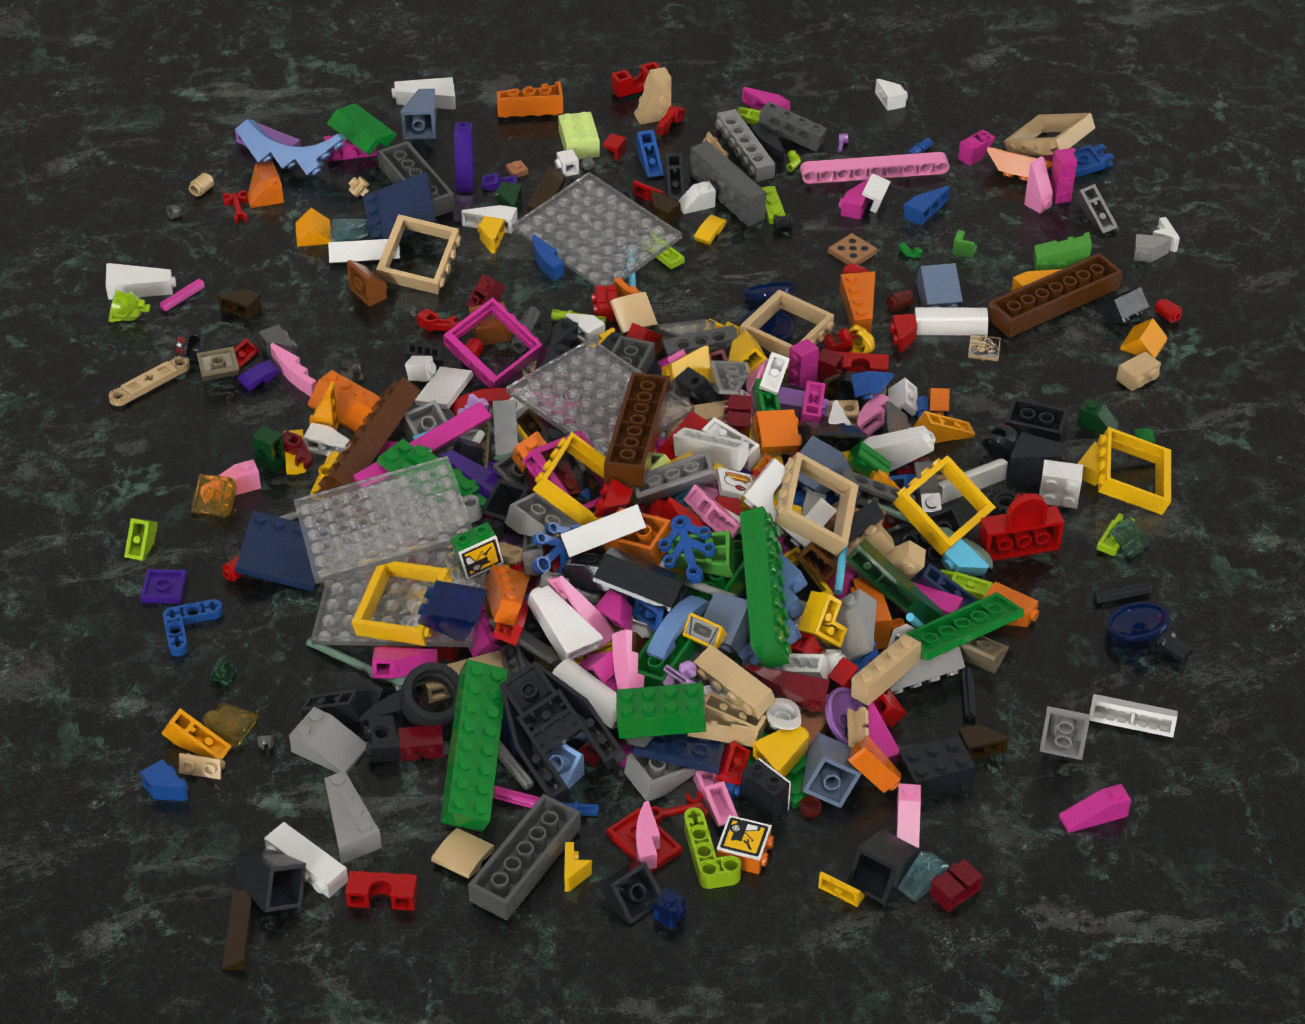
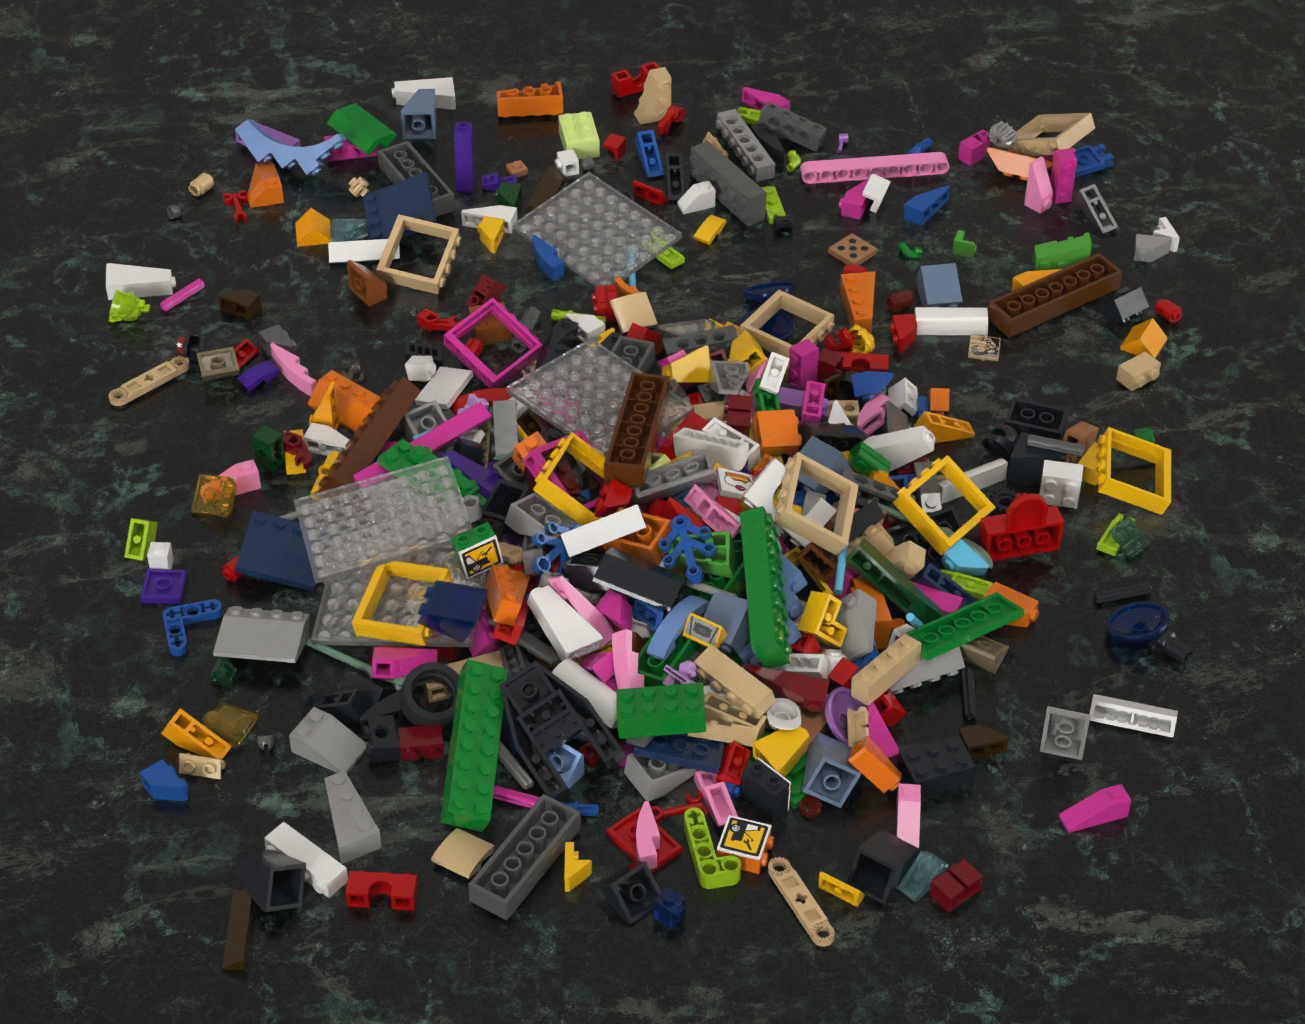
(160, 555): none -> white brick
(262, 634): none -> light grey slope
(462, 203): clear purple panel -> none
(665, 207): dark brown slope -> none
(698, 393): black torso -> none
(809, 912): none -> tan piece
(891, 94): white slope -> none
(1002, 135): none -> light grey gear
(1055, 445): none -> dark grey axle
(1081, 434): none -> nougat slope
(1096, 417): dark green slope -> none

